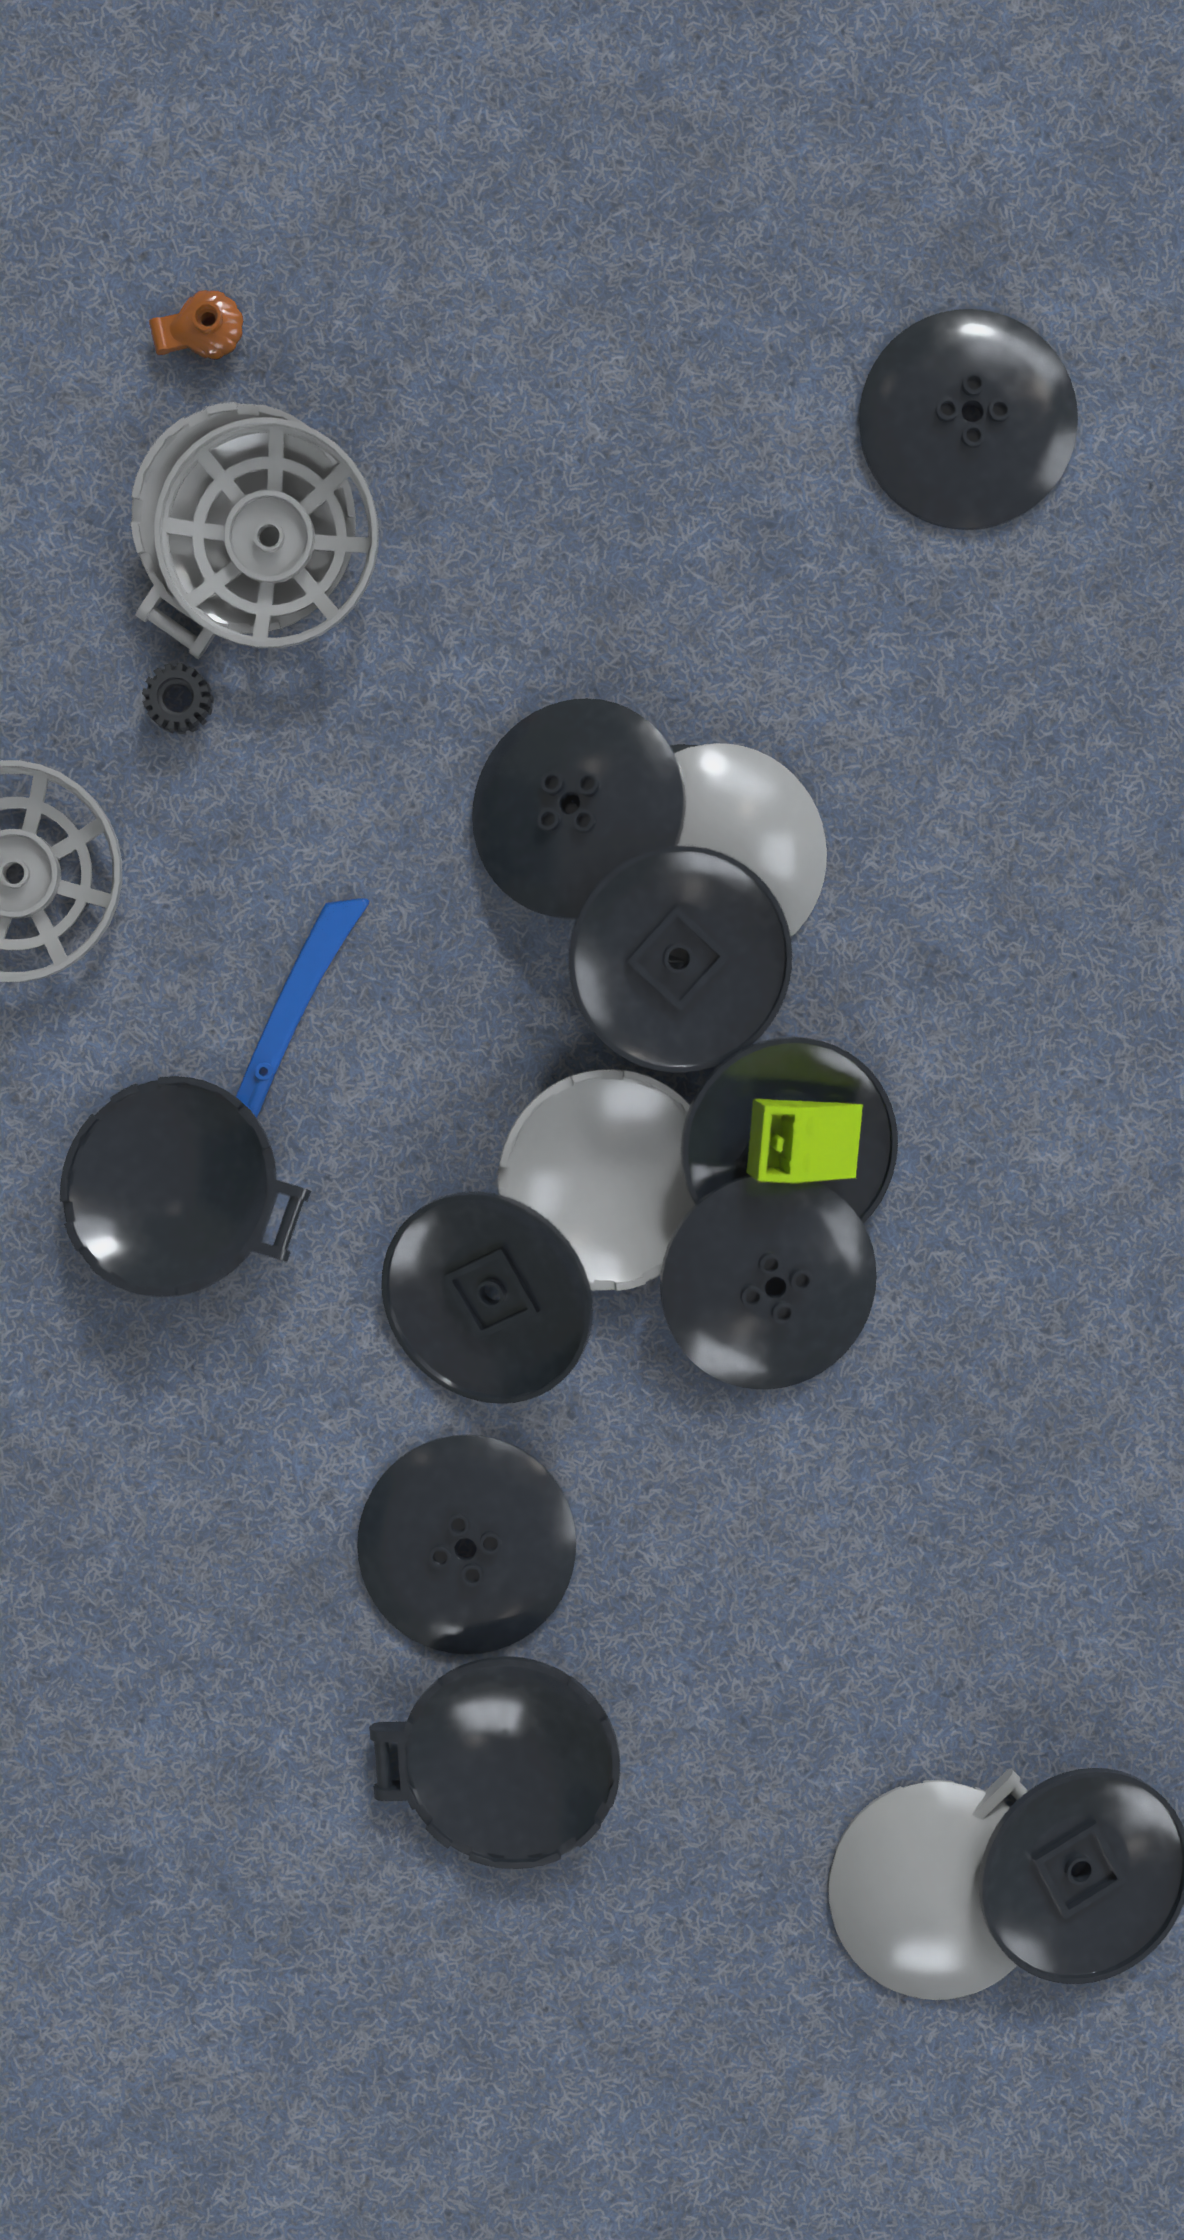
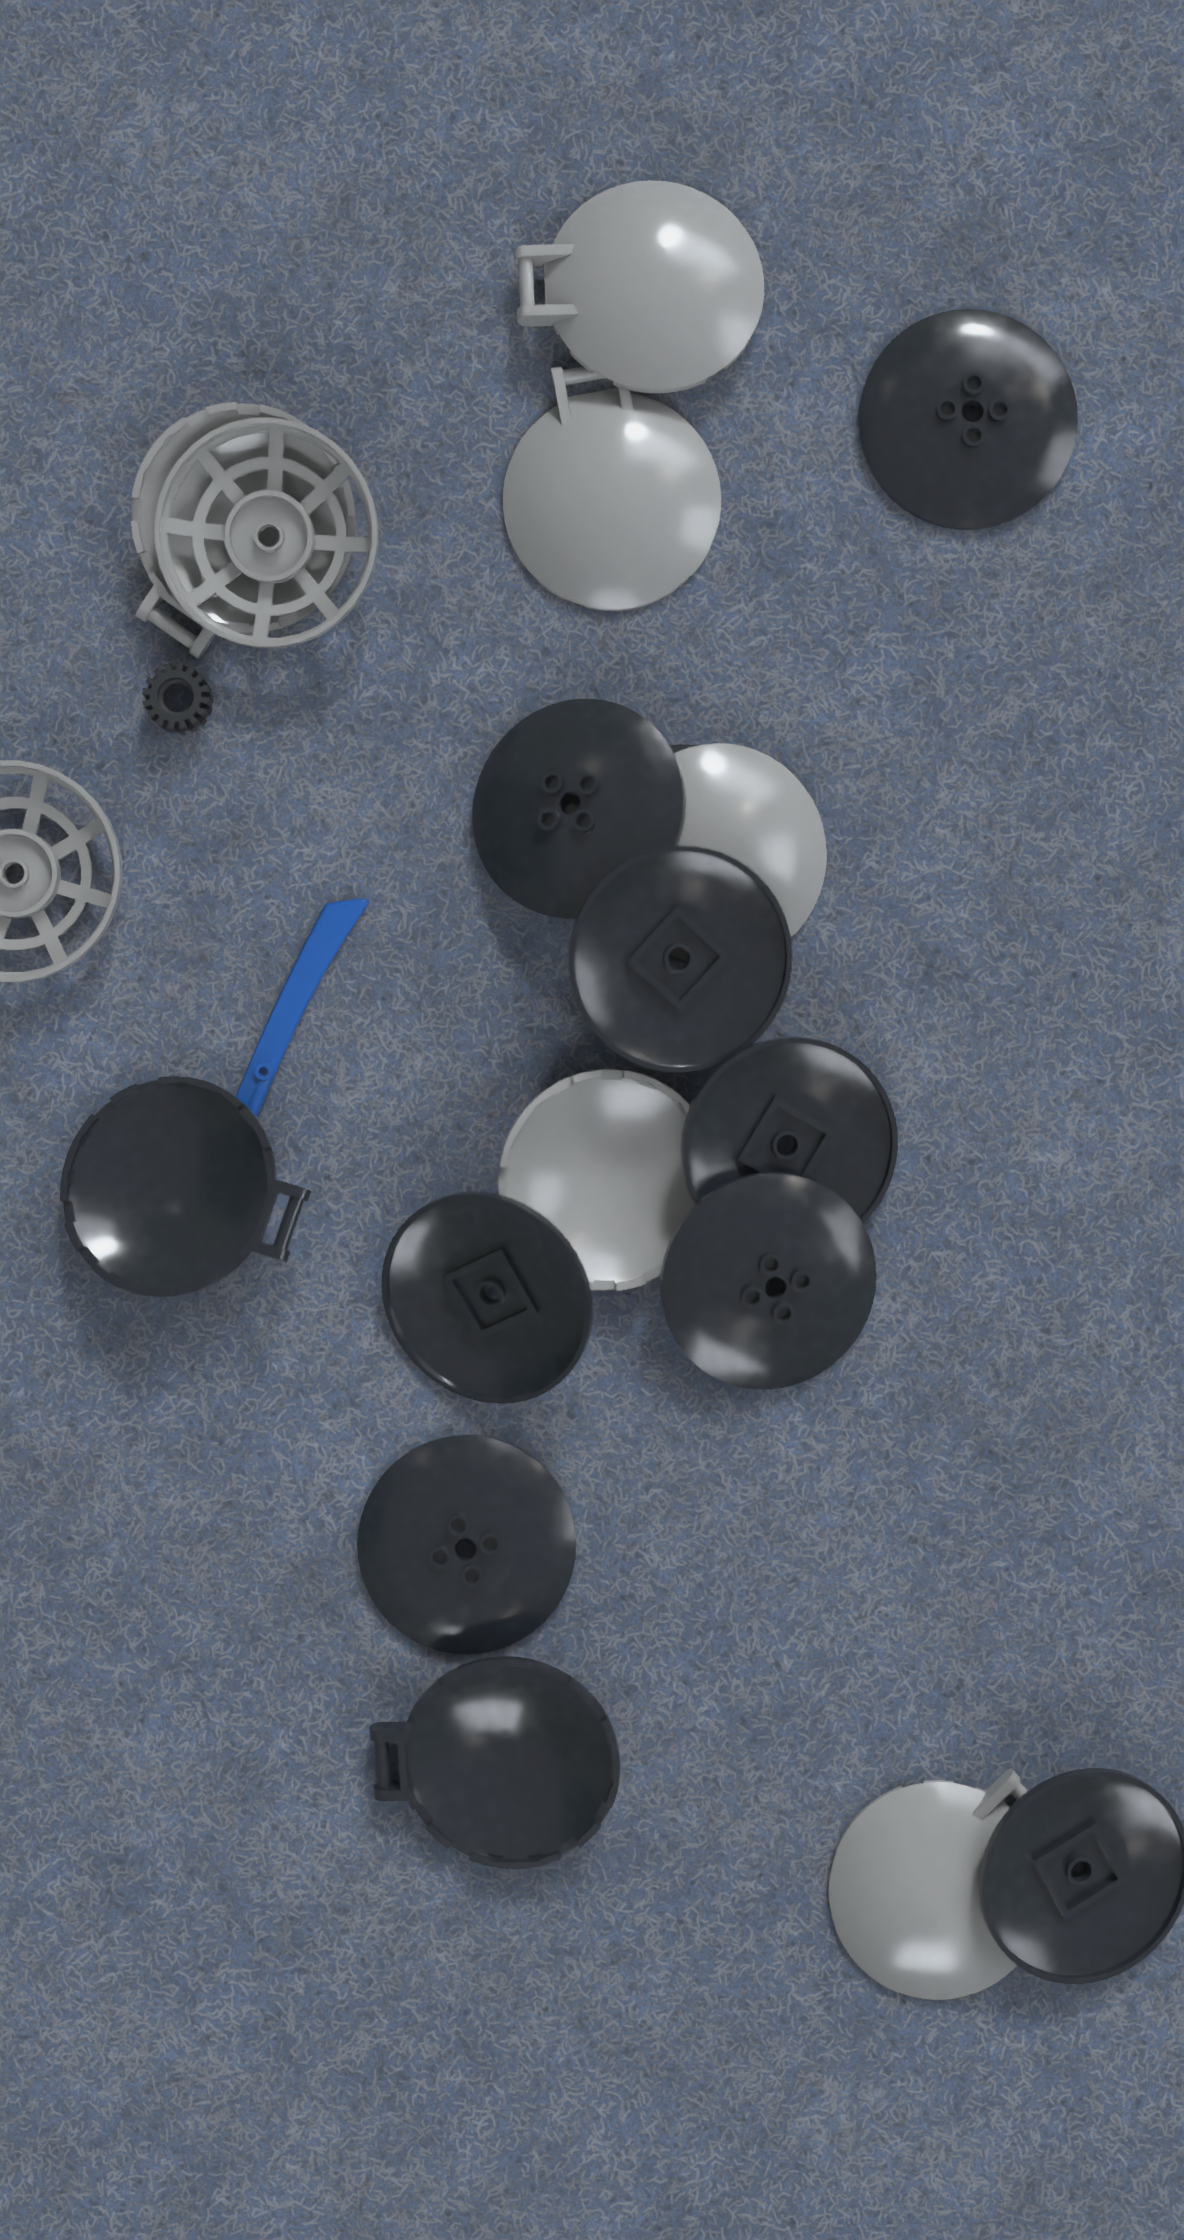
(190, 328): dark orange animal -> none
(610, 497): none -> light grey dish
(648, 286): none -> light grey dish
(803, 1140): lime slope -> none

